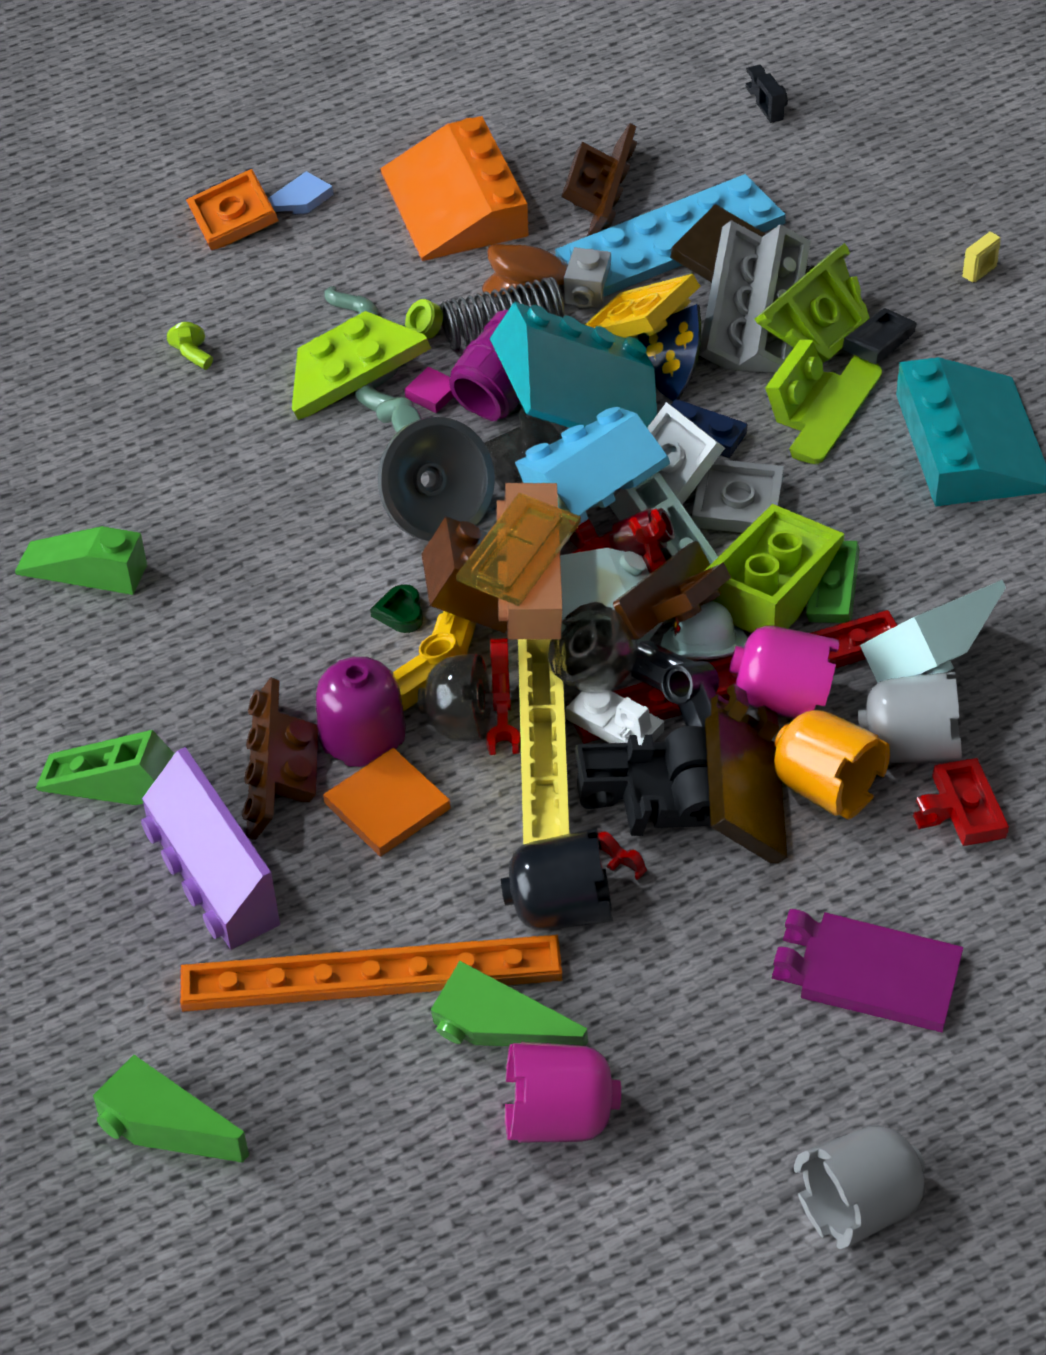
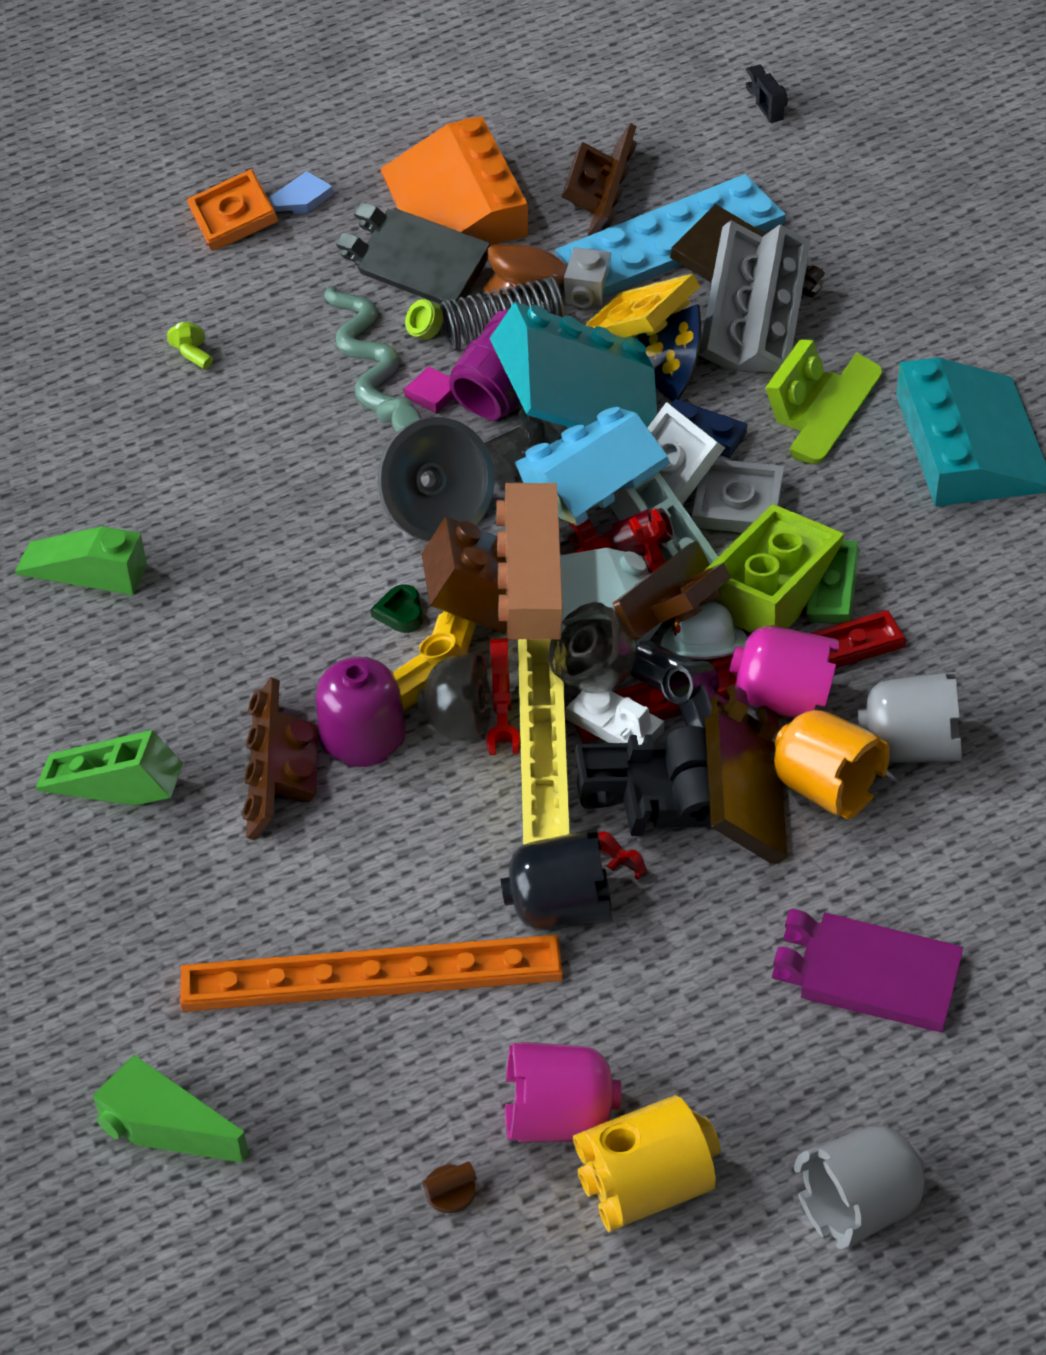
(210, 853): slope -> none
(350, 359): lime wing -> none
(387, 801): orange tile -> none
(415, 254): none -> pearl dark grey tile
(450, 1187): none -> reddish brown plate
(496, 1015): bright green slope -> none
(518, 549): clear yellow piece -> none
(647, 1161): none -> yellow cylinder
(819, 307): lime wing -> none
(879, 336): black tile -> none
(932, 638): light aqua slope -> none
(966, 800): red plate -> none
(981, 257): light yellow tile -> none

